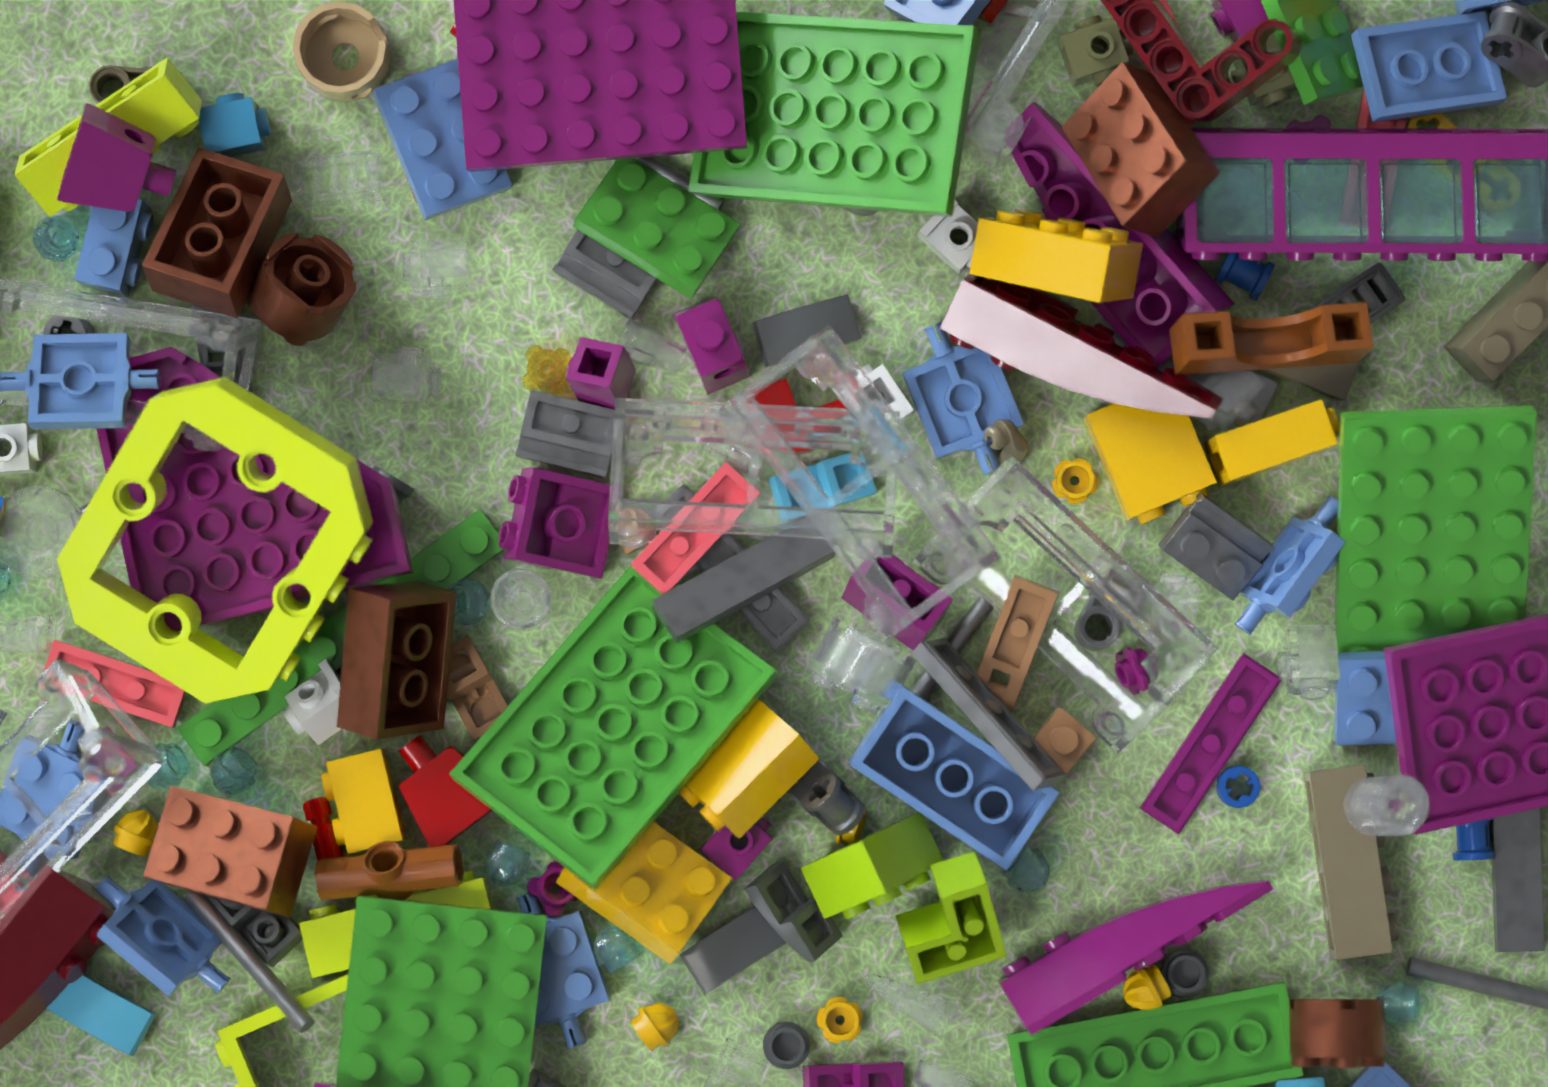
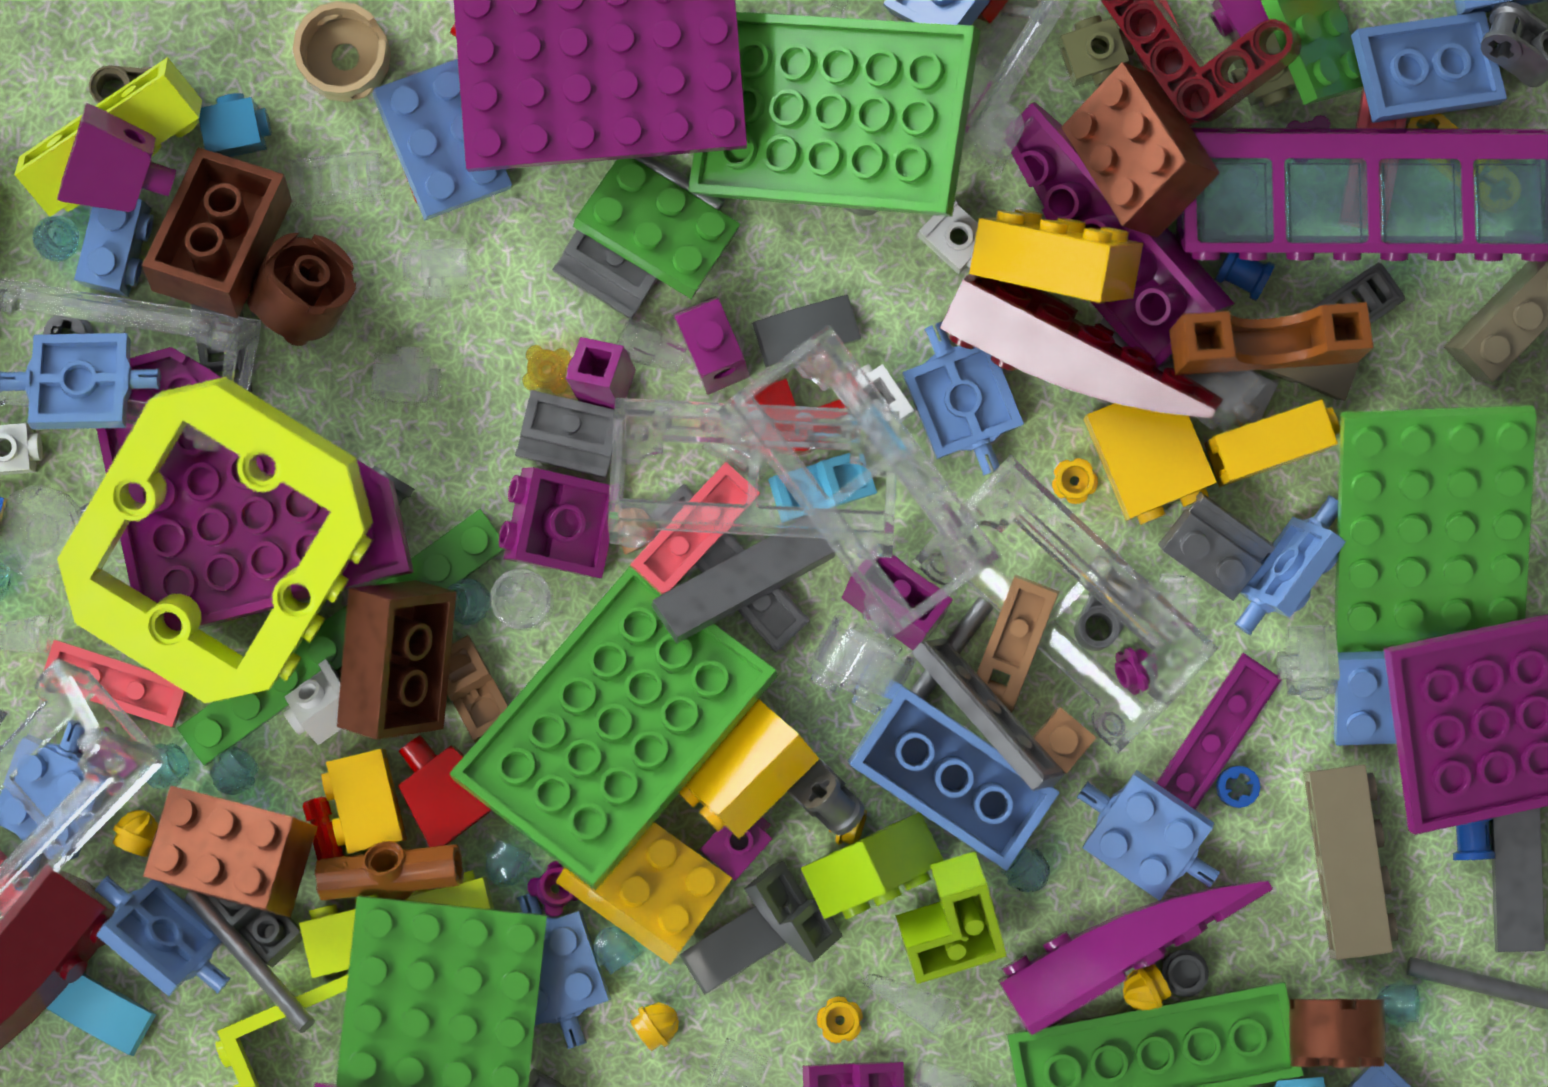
(786, 1045): dark grey plate -> none
(1007, 436): dark tan arm -> none
(1148, 835): none -> medium blue plate
(1386, 805): clear piece -> none

